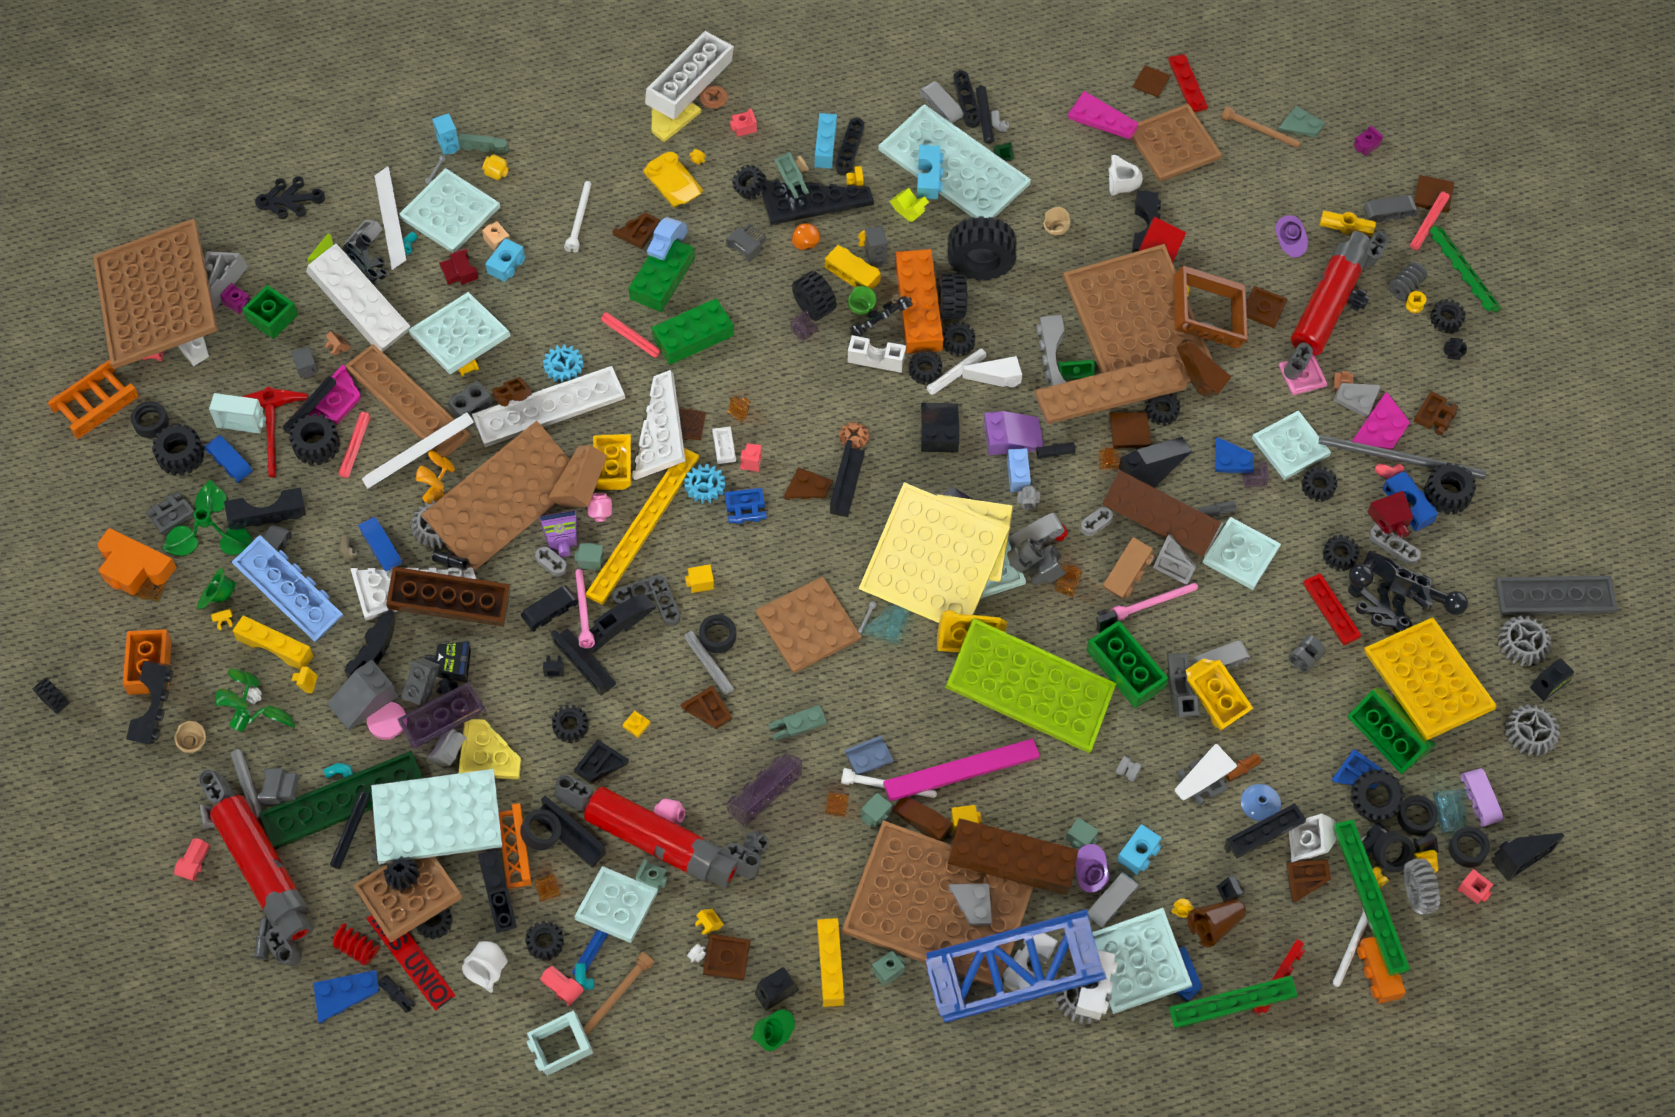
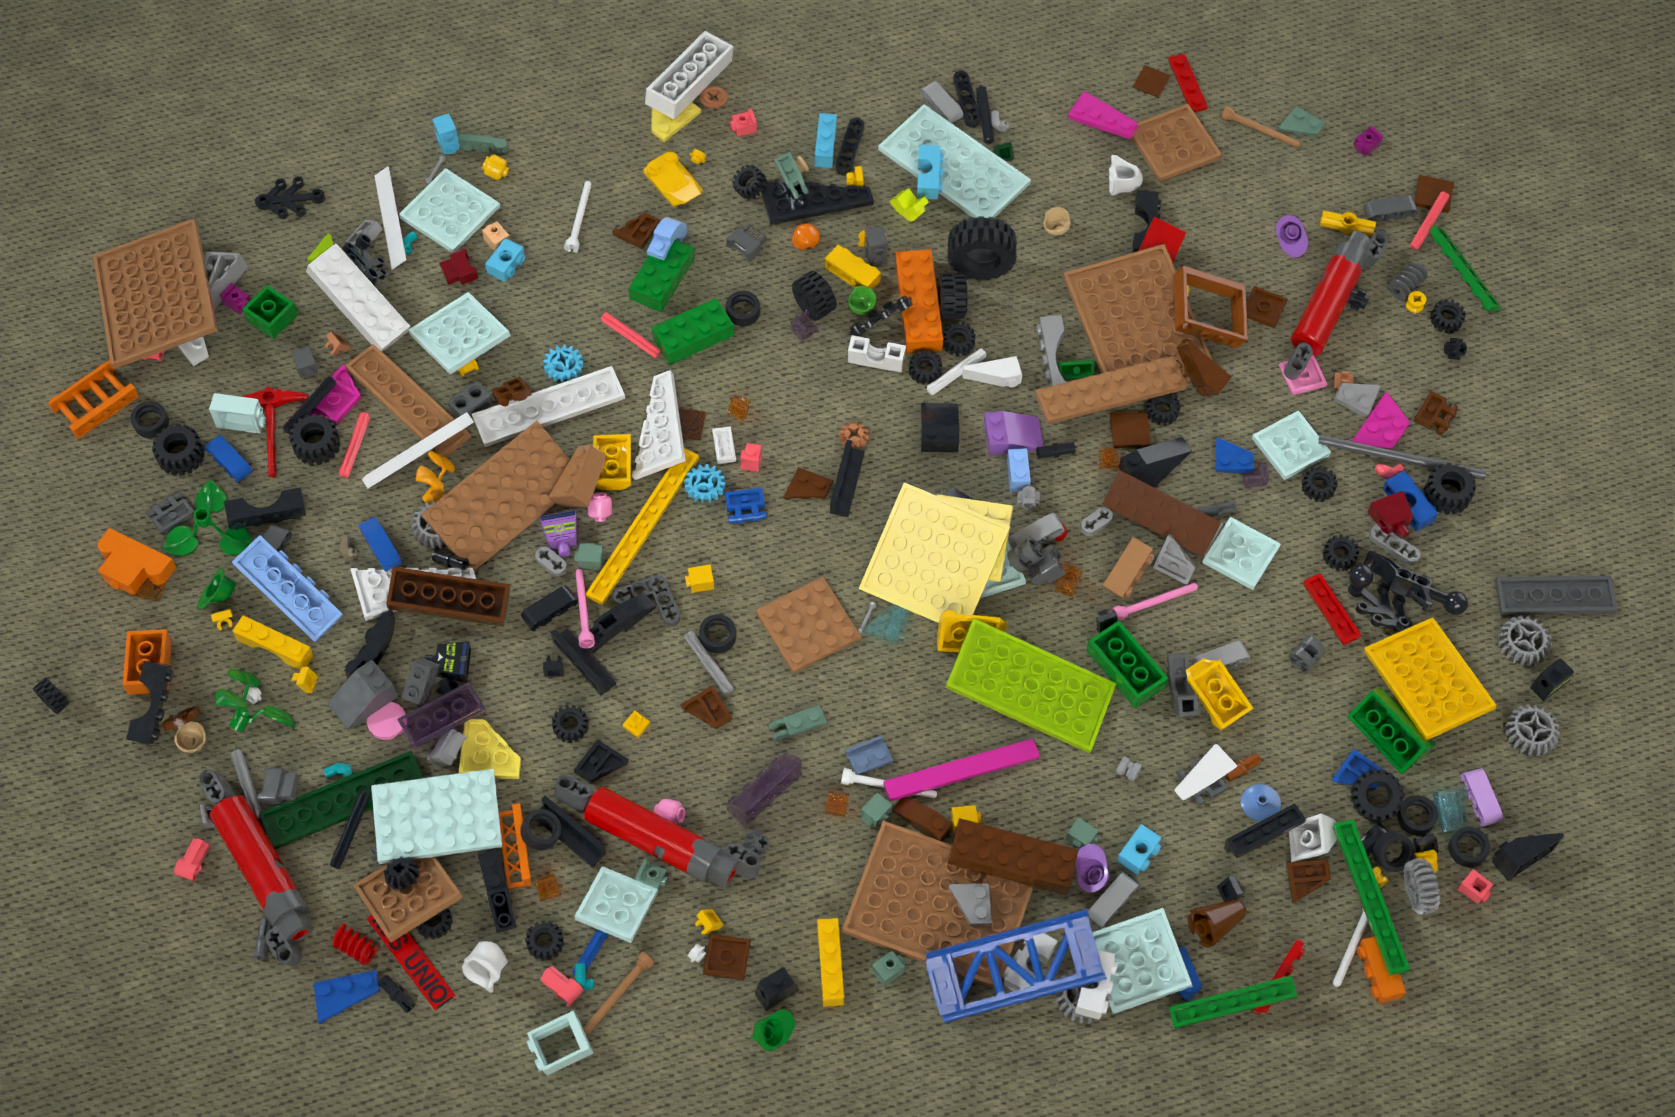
(181, 718): none -> reddish brown tile
(743, 296): none -> black tyre
(1182, 908): yellow plate -> none

